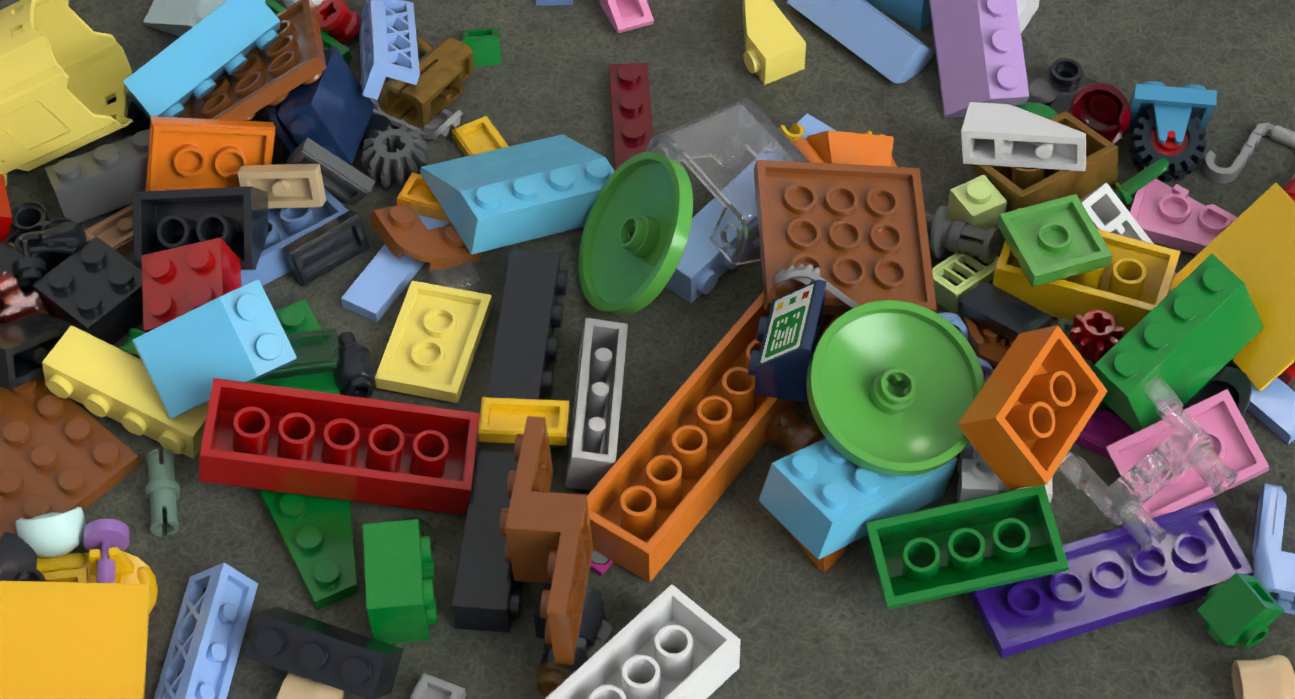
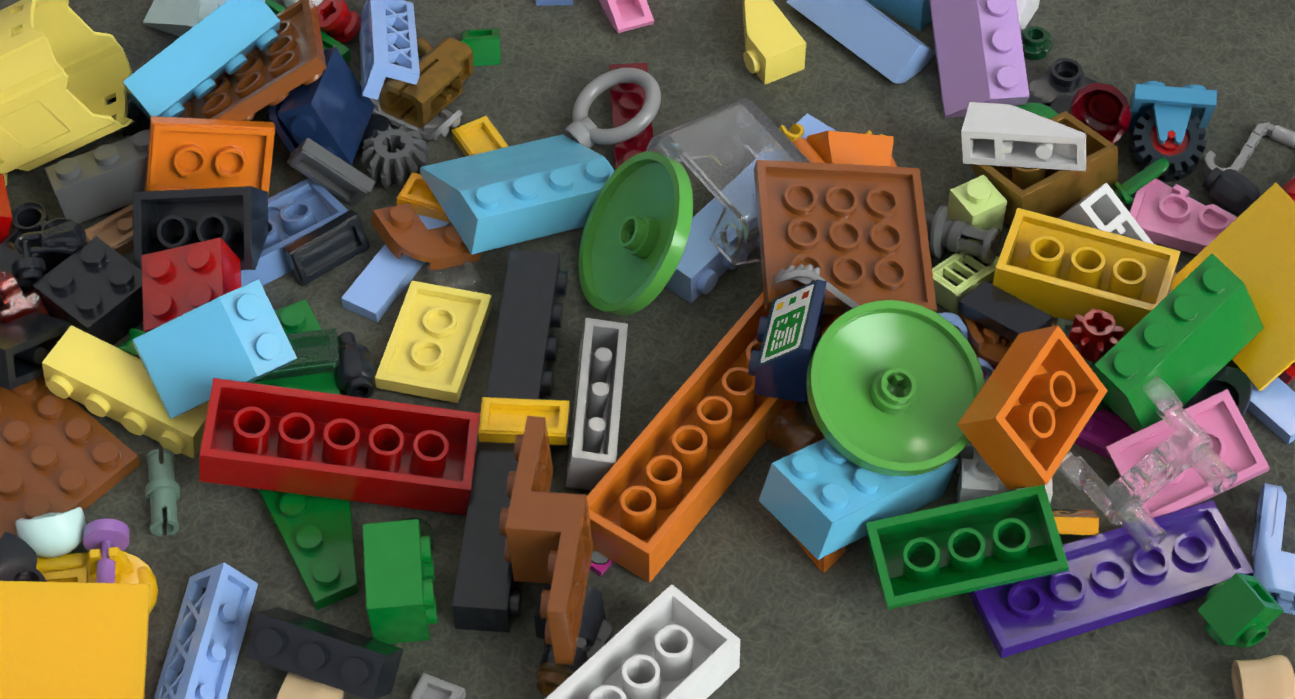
(286, 184): tan plate -> none
(584, 129): none -> light grey piece
(1036, 42): none -> dark green plate
(1054, 240): bright green plate -> none
(1076, 521): none -> light orange tile
(1231, 190): none -> black plant

